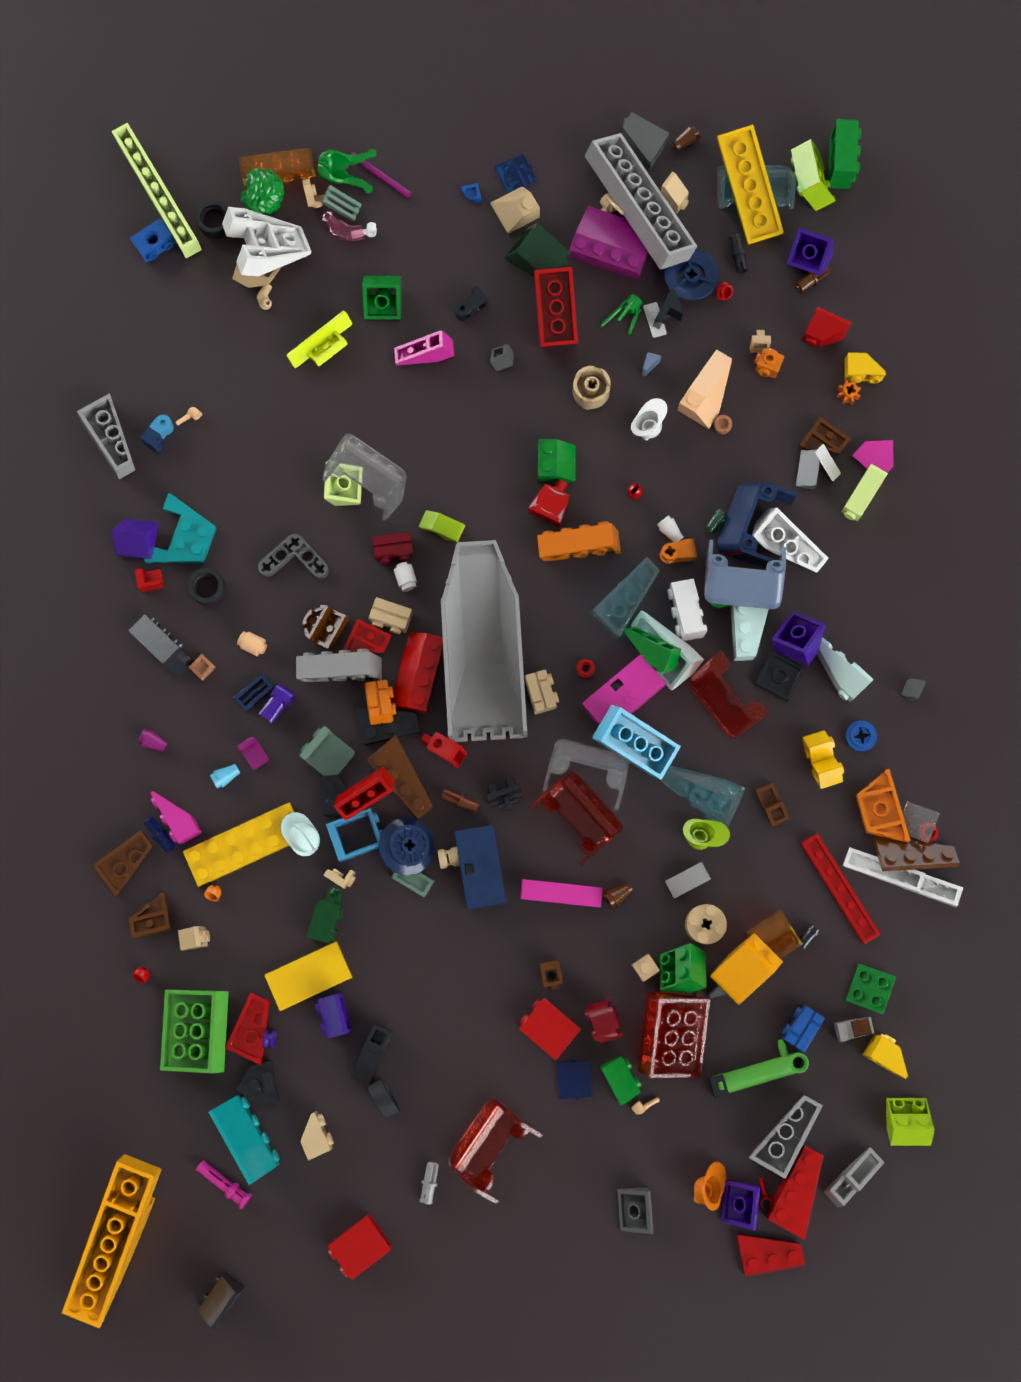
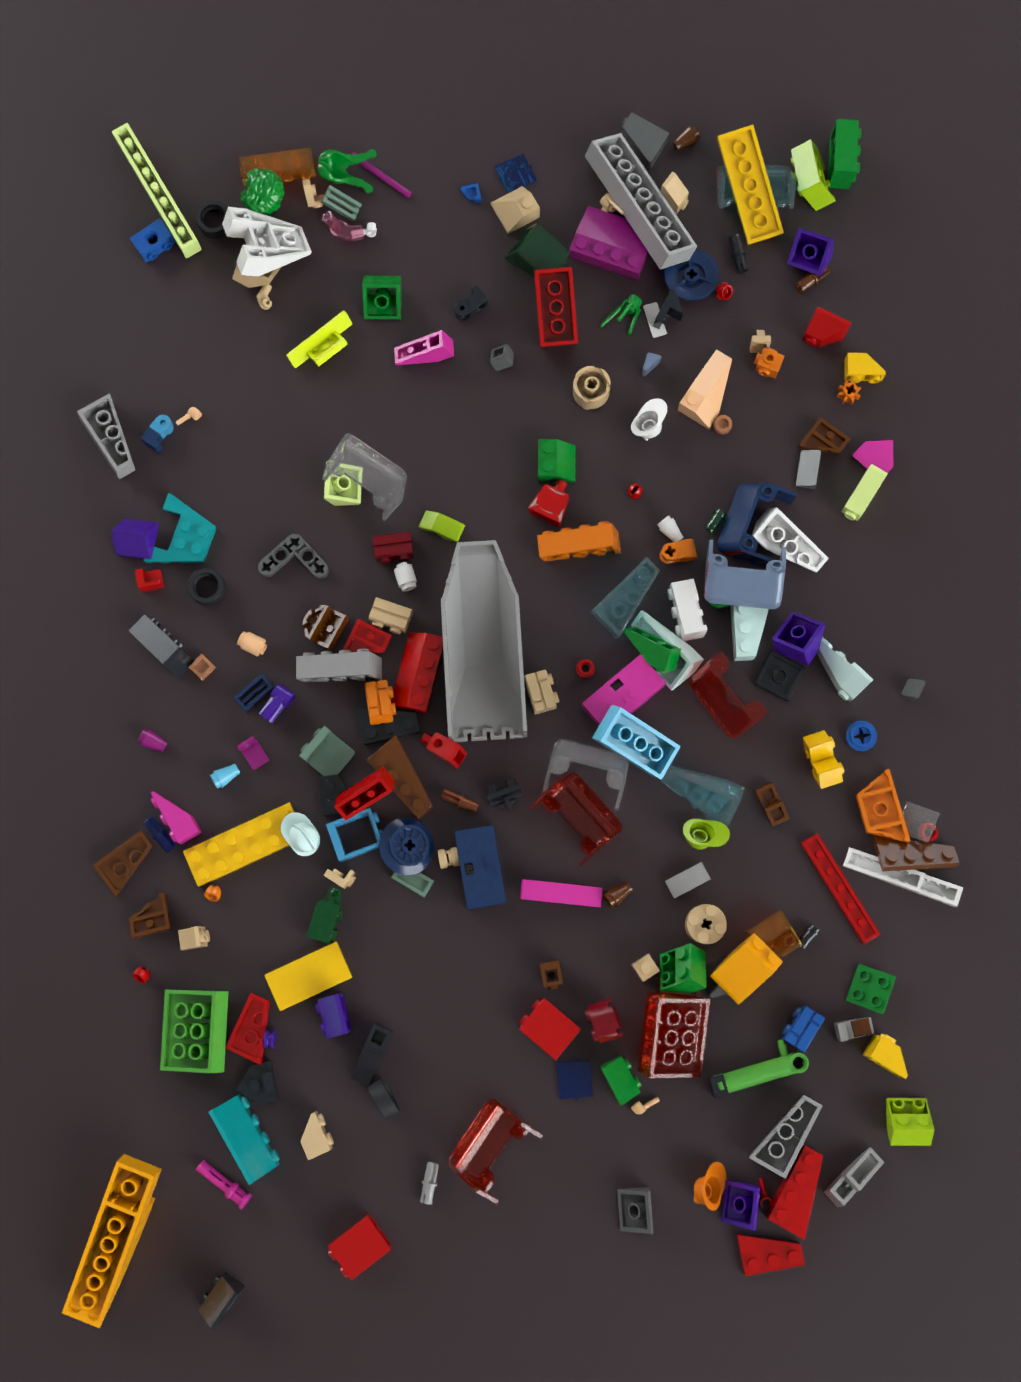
(827, 462): white sticker -> none

